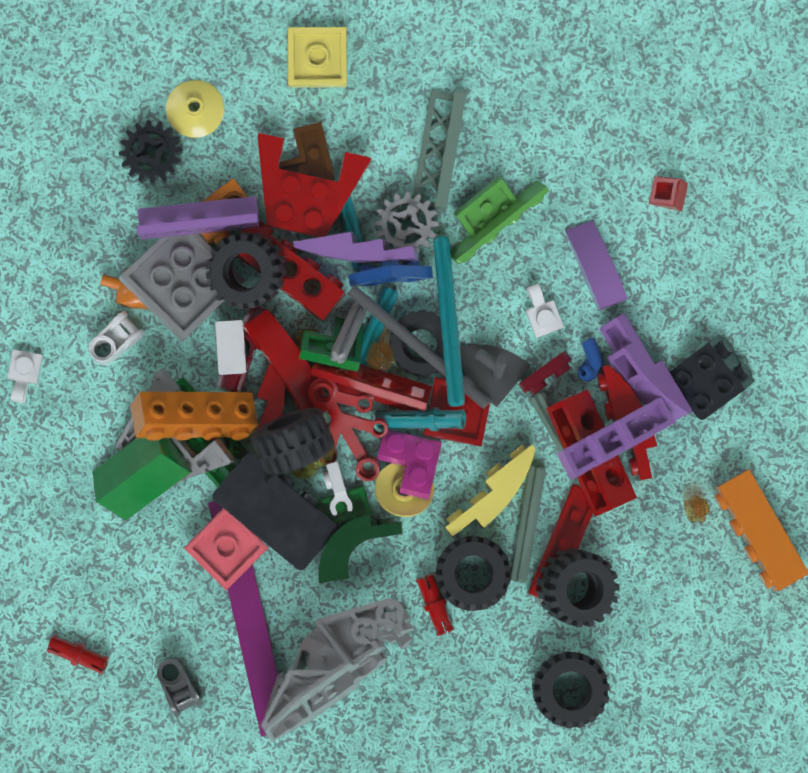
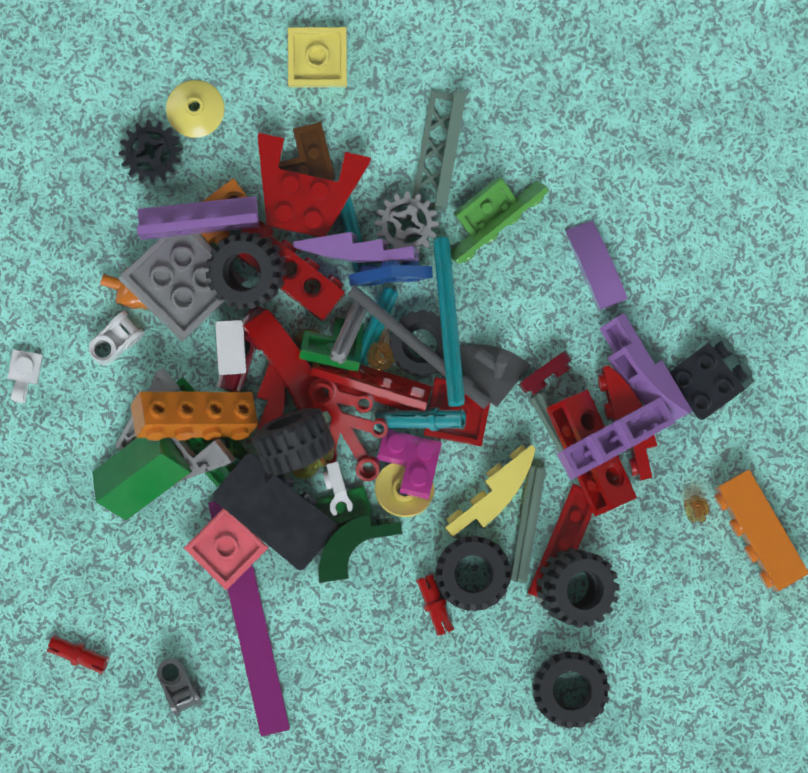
(337, 657): light grey connector -> none
(543, 316): white plate -> none
(593, 361): blue arm -> none
(668, 193): red slope -> none

